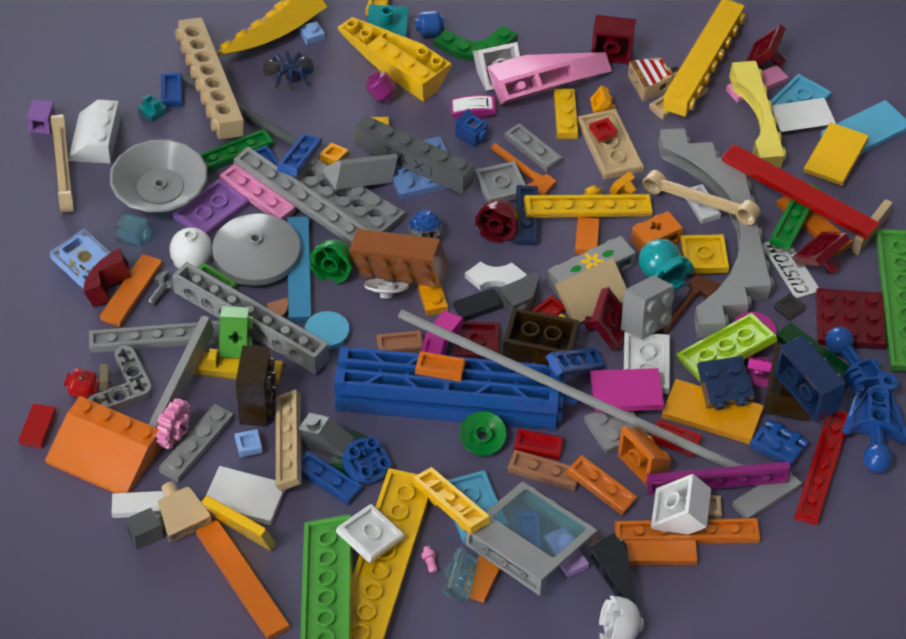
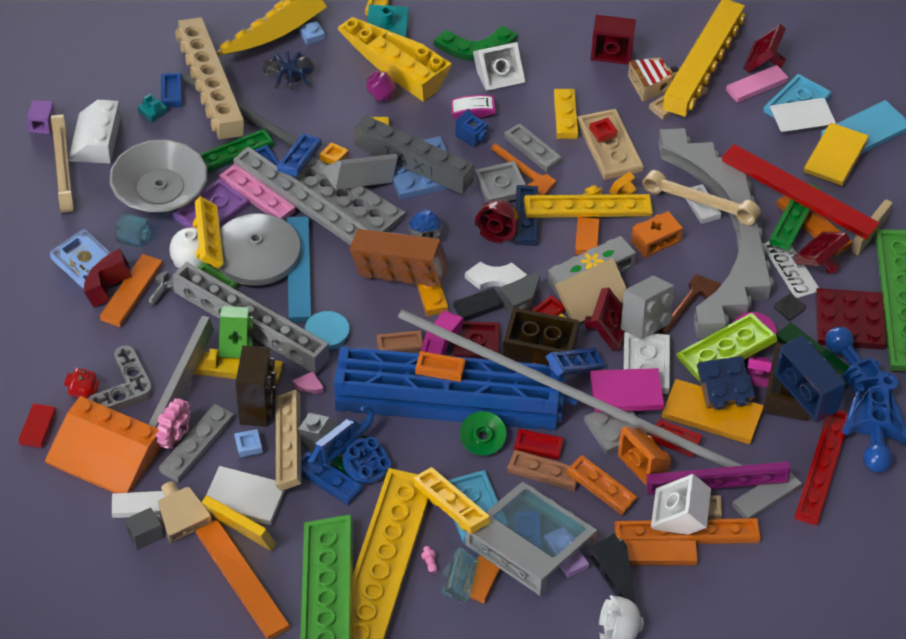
(104, 377): dark tan tile -> none
(146, 336): light grey tile -> none
(208, 233): none -> yellow hinge
(279, 306): nougat tile -> none
(308, 383): none -> bright pink tile
(332, 261): green cylinder -> none
(340, 438): none -> blue plate
(370, 533): white tile -> none
(385, 288): white dish -> none
(430, 23): blue head -> none
(544, 72): bright pink wedge -> none
(602, 100): light orange tile -> none
(664, 260): teal tile -> none
(705, 253): yellow plate -> none
(747, 83): light yellow arch -> none
(776, 447): blue plate -> none

